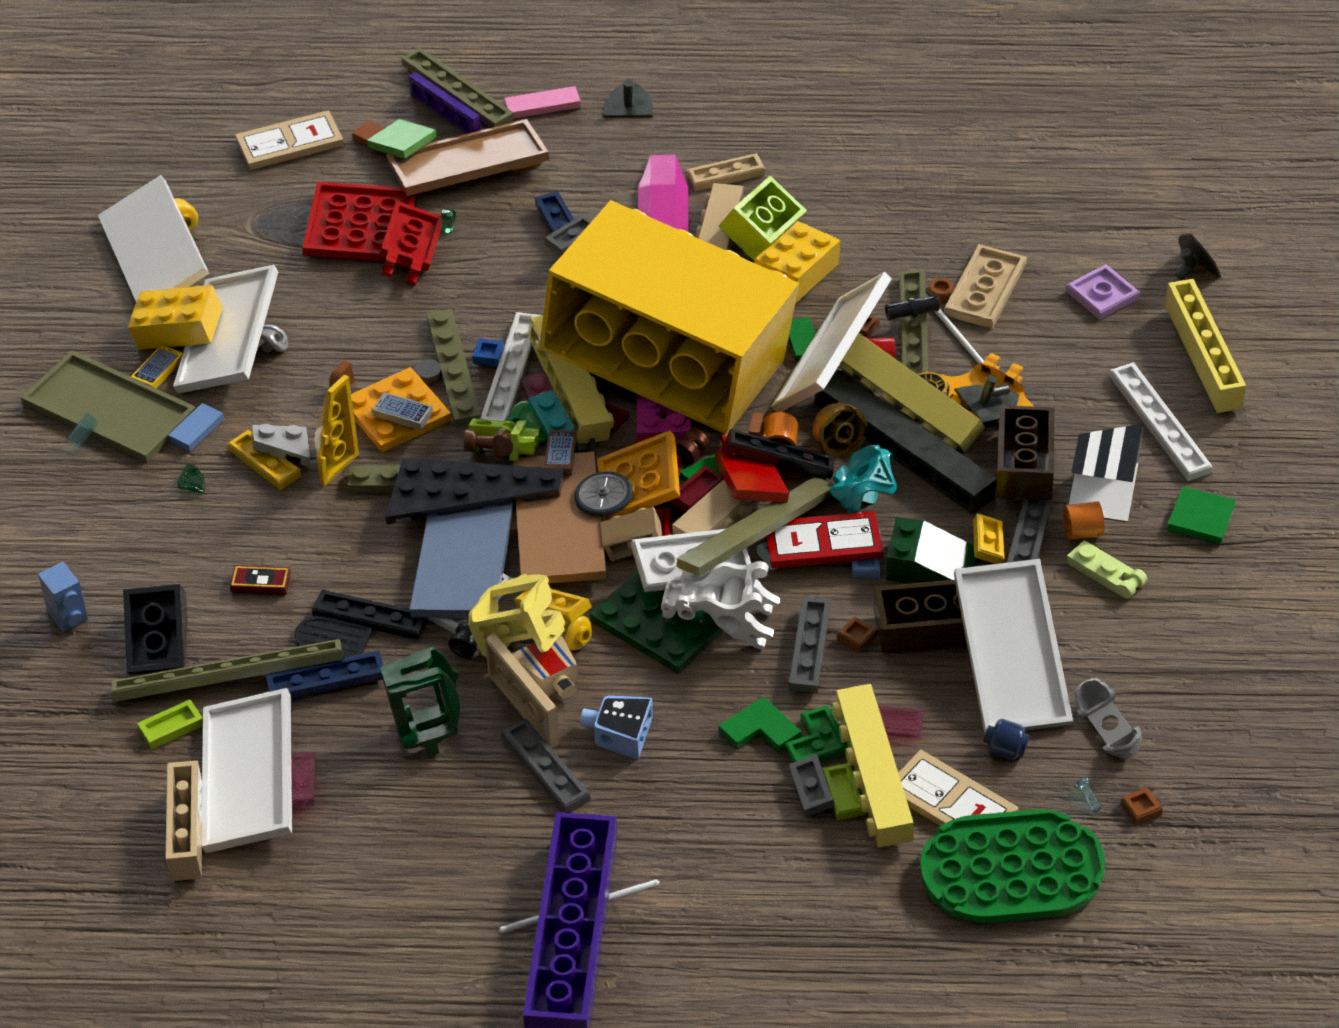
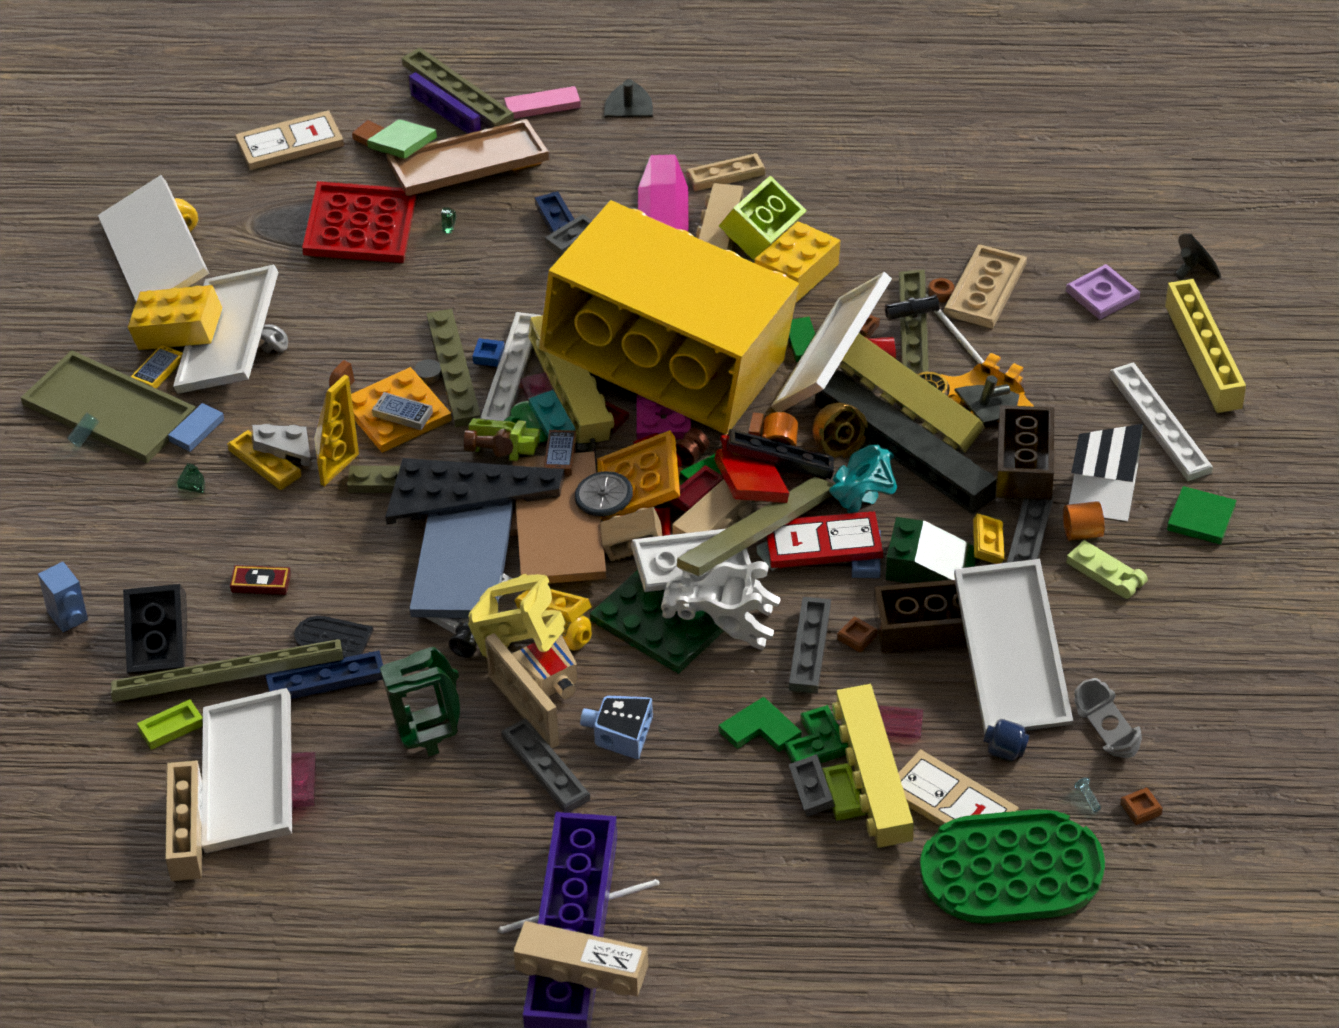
(380, 615): black tile -> none
(410, 240): red tile -> none
(581, 959): none -> tan brick

